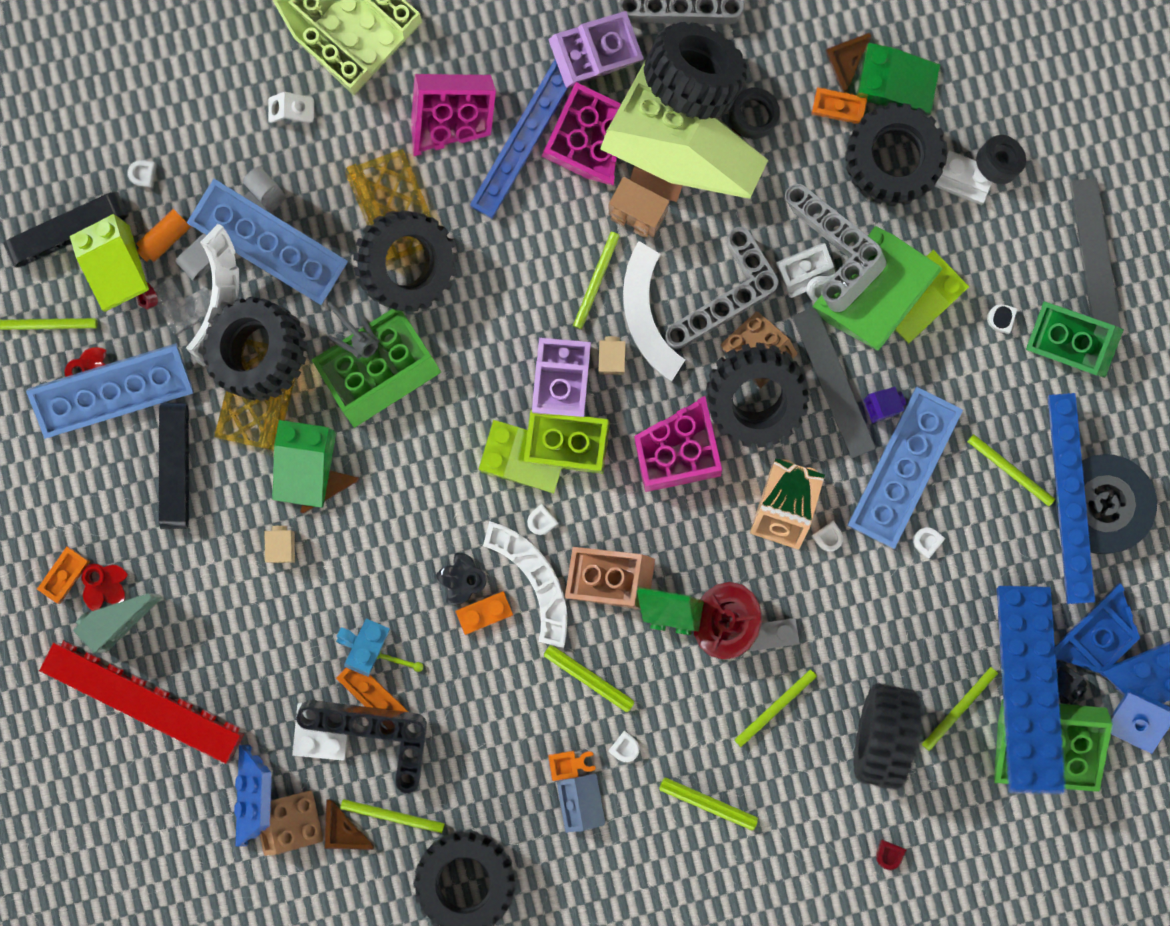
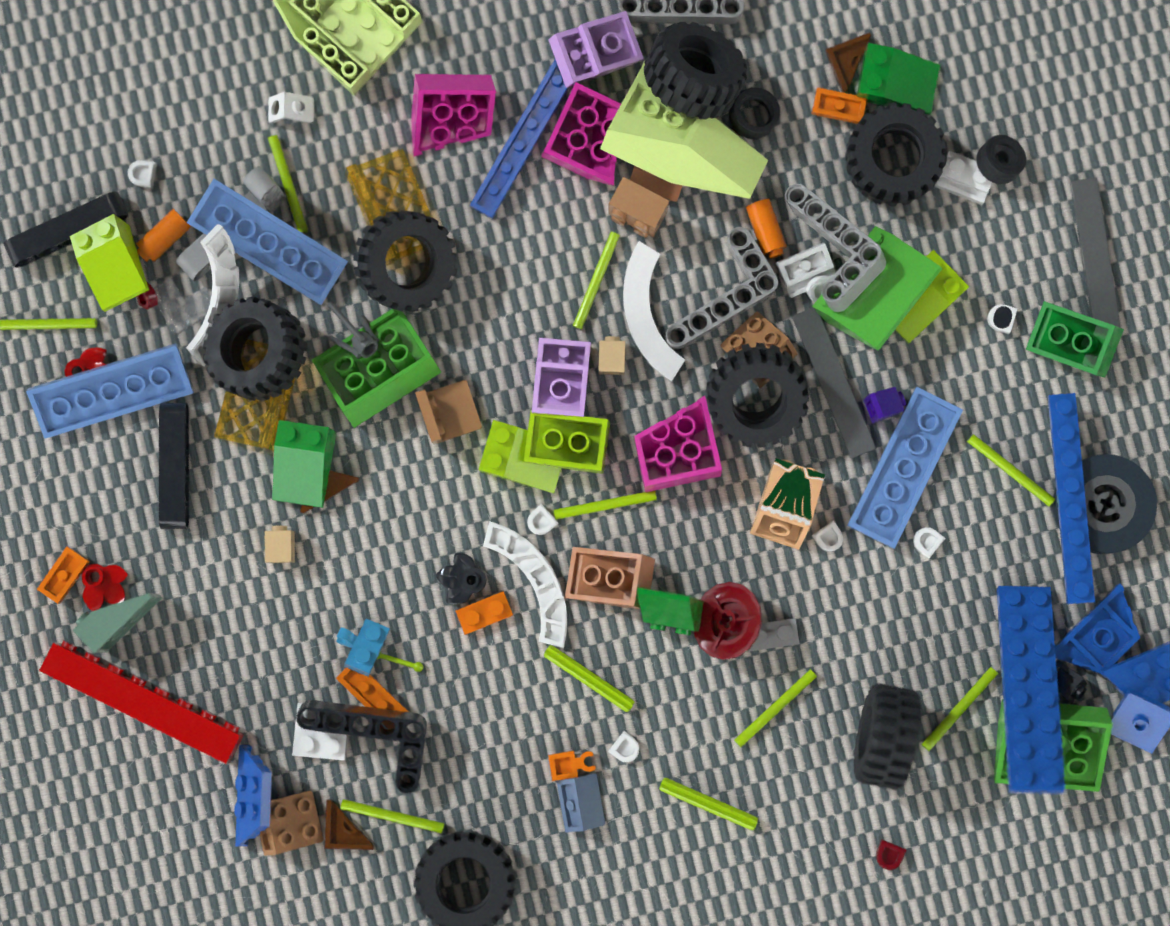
(288, 184): none -> lime bar
(448, 412): none -> medium nougat bracket
(605, 504): none -> lime bar
(766, 228): none -> orange brick

